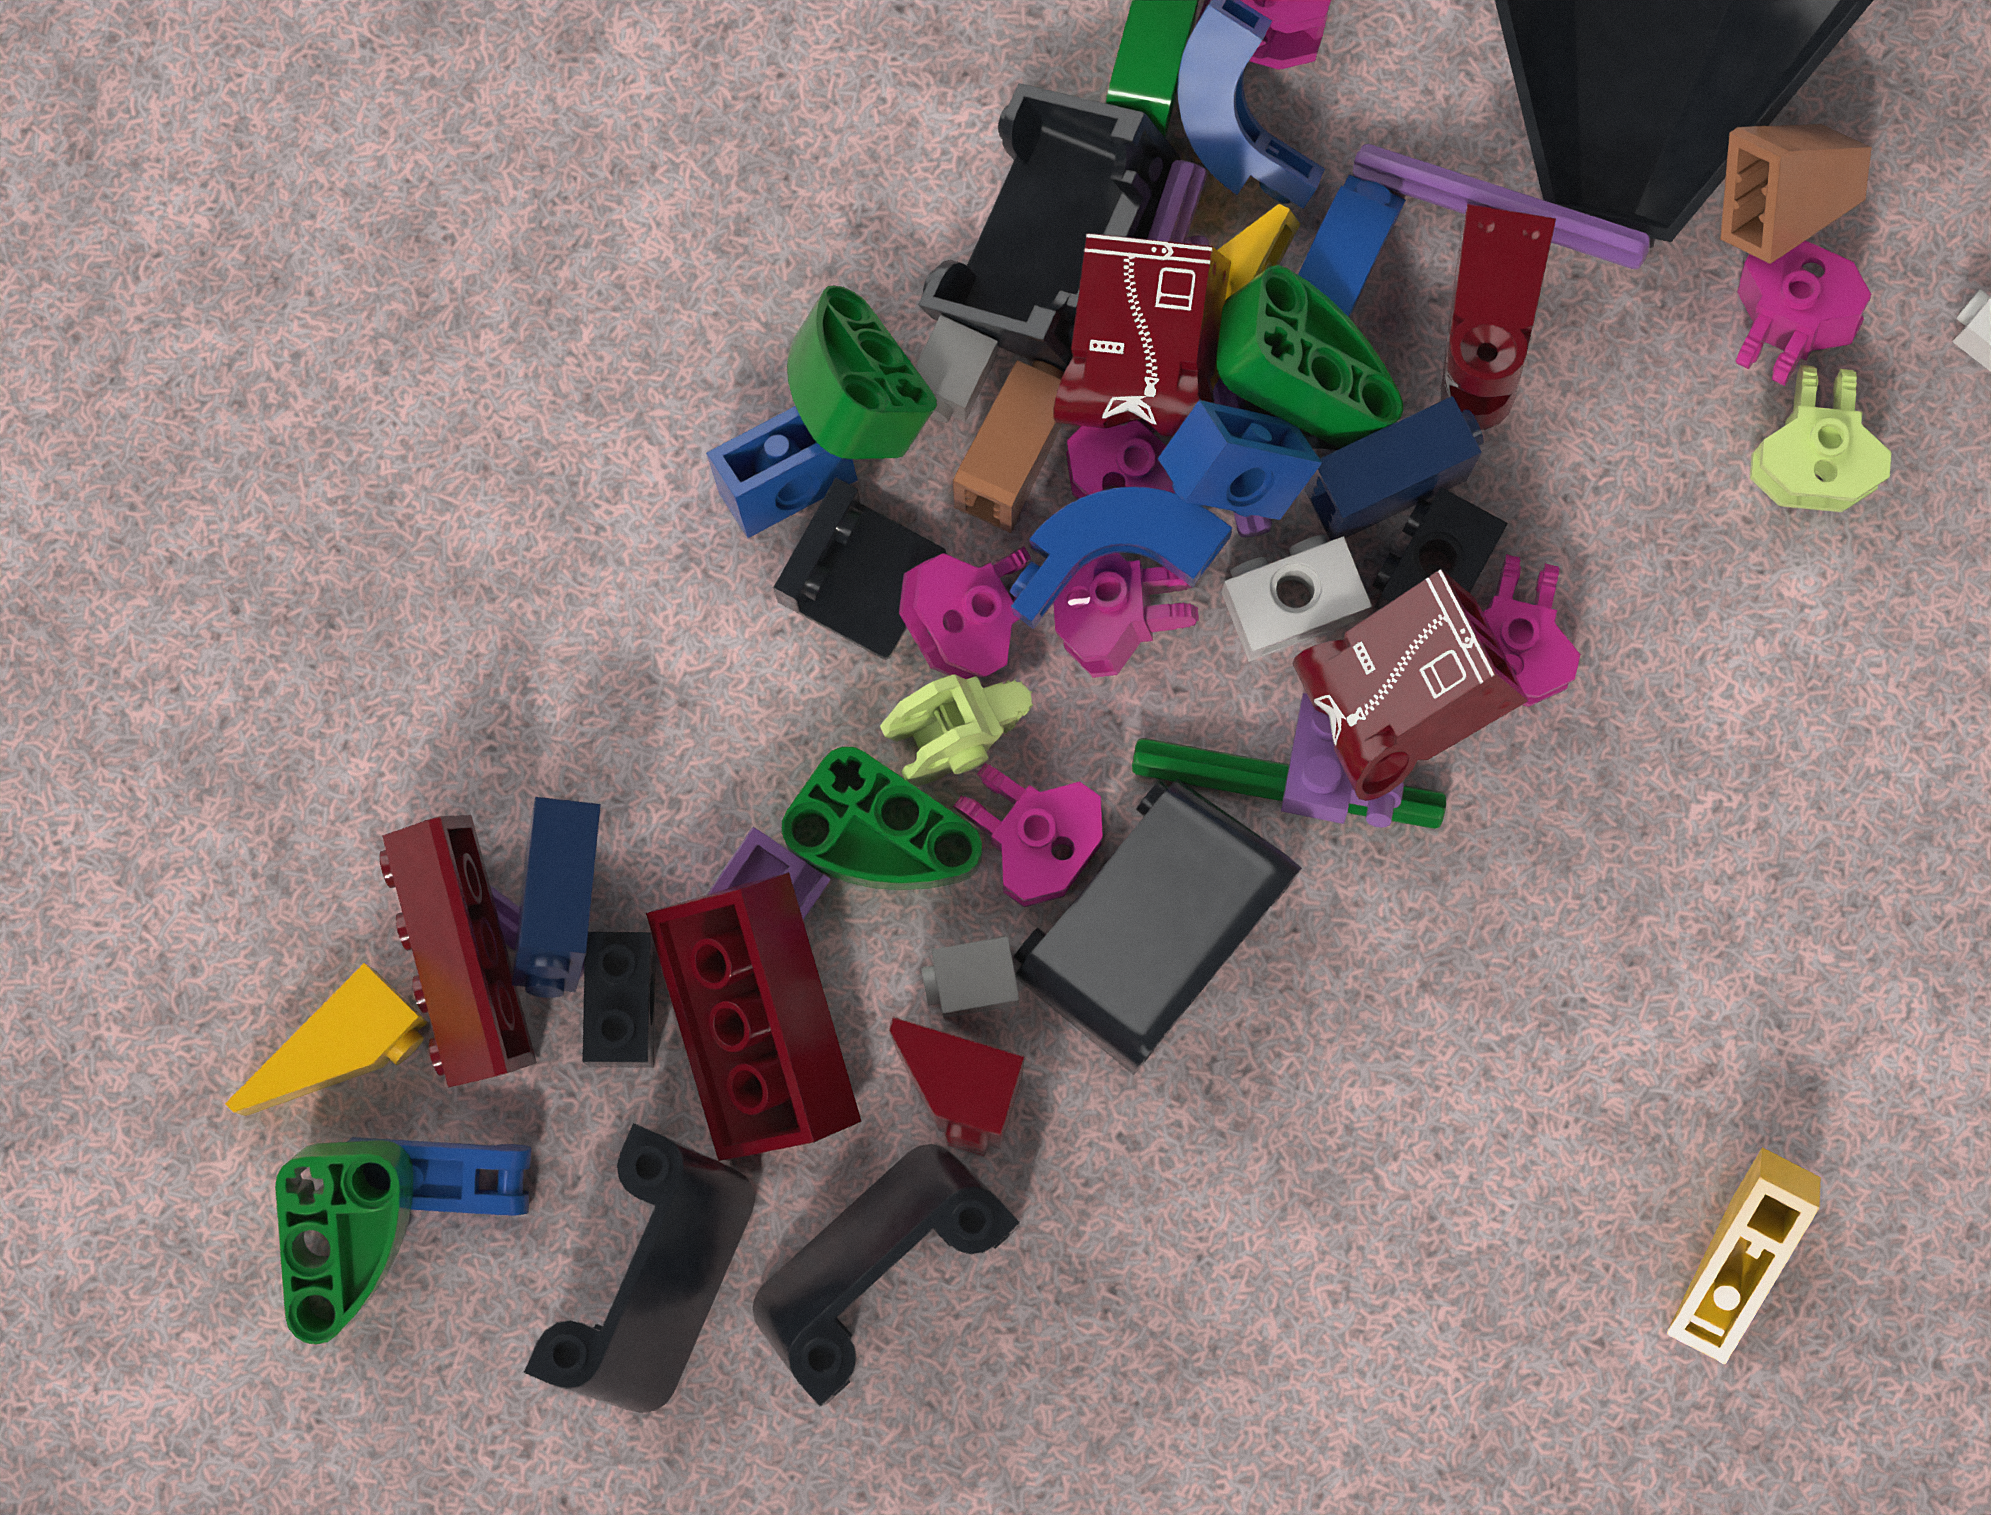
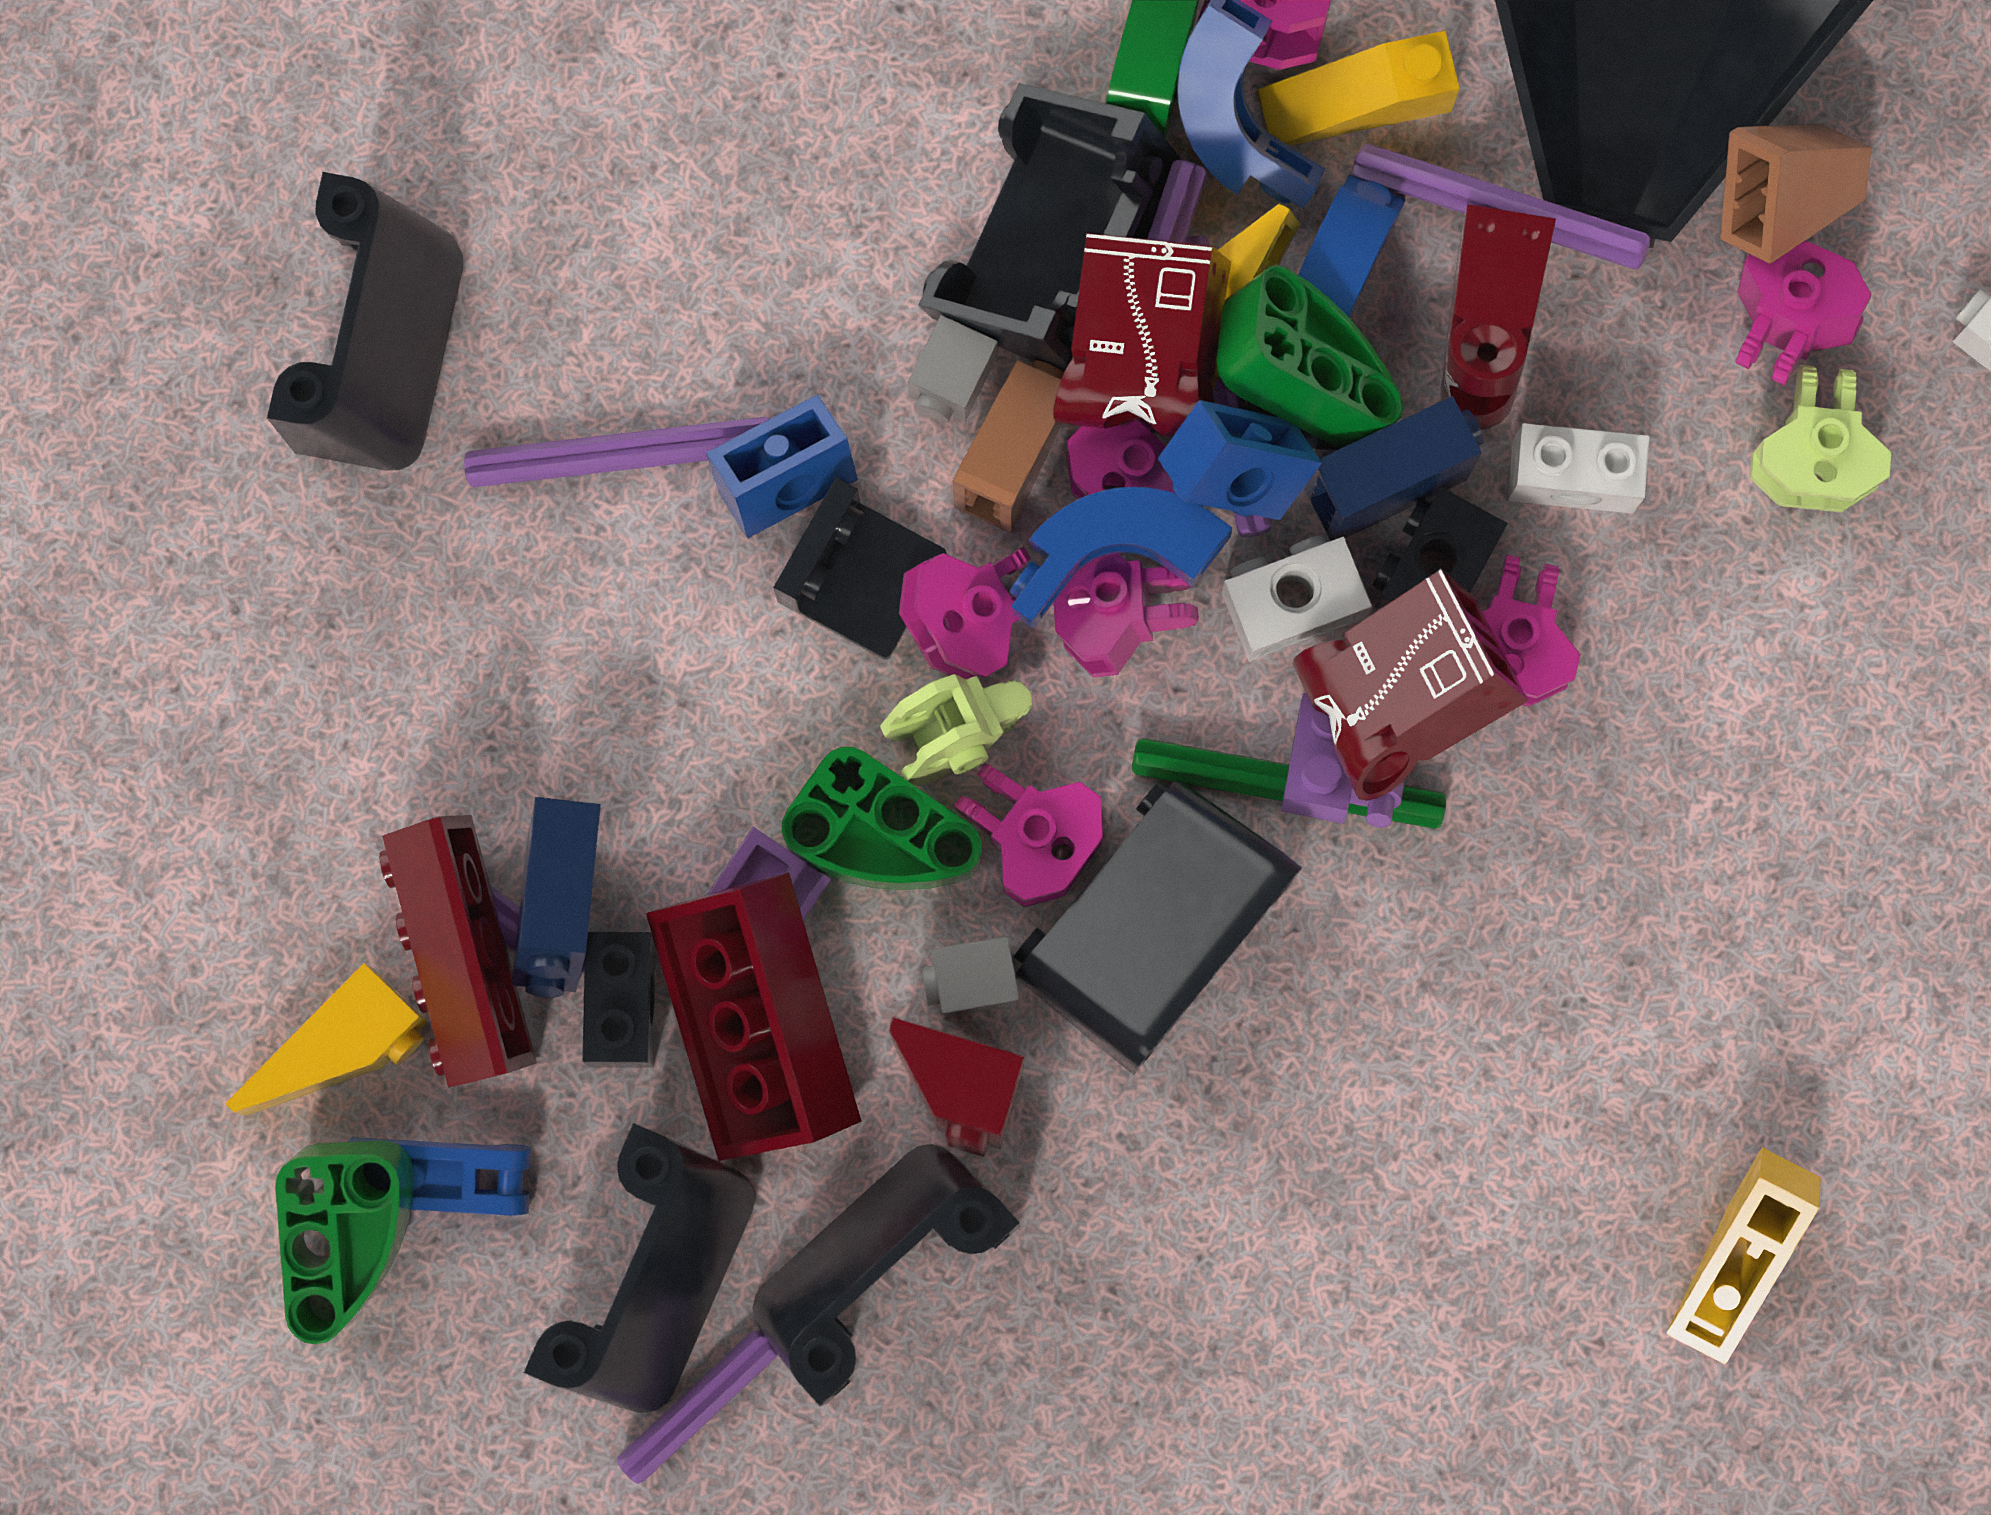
(391, 337): none -> black windscreen
(600, 453): none -> medium lavender axle
(696, 1407): none -> medium lavender axle
(855, 381): green beam -> none
(1364, 91): none -> yellow slope
(1578, 468): none -> white brick

